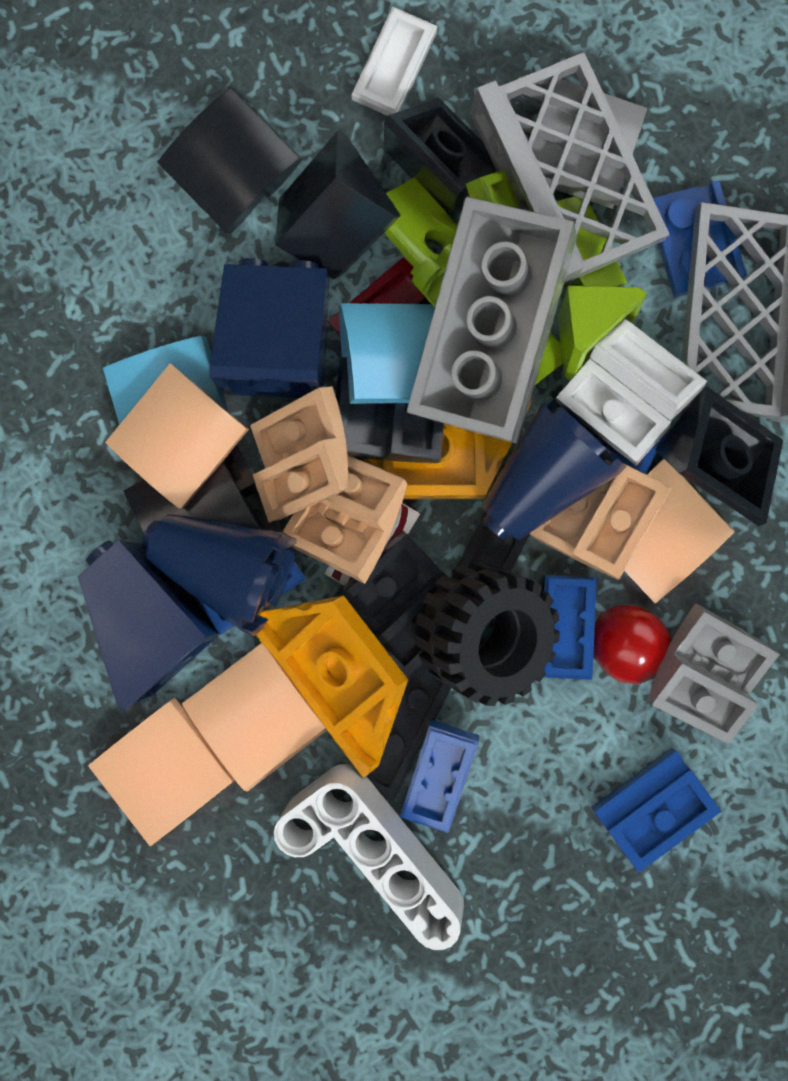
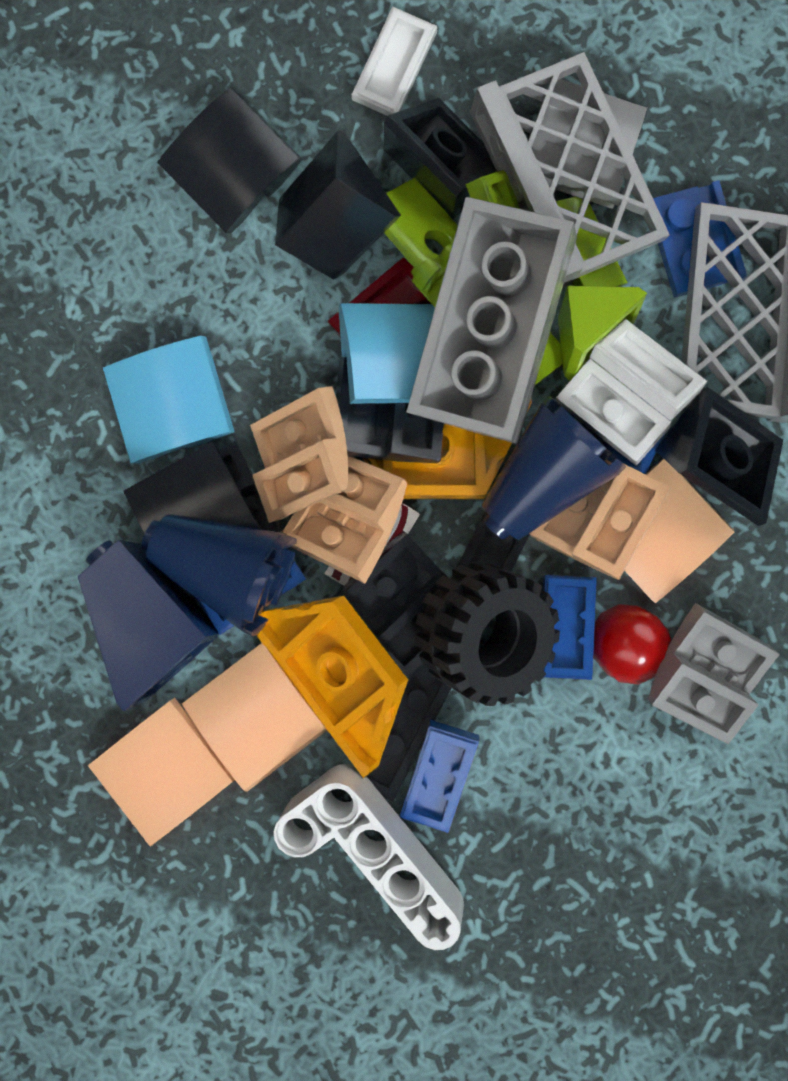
(176, 436): light nougat slope -> none
(271, 329): dark blue slope -> none
(656, 809): blue plate -> none

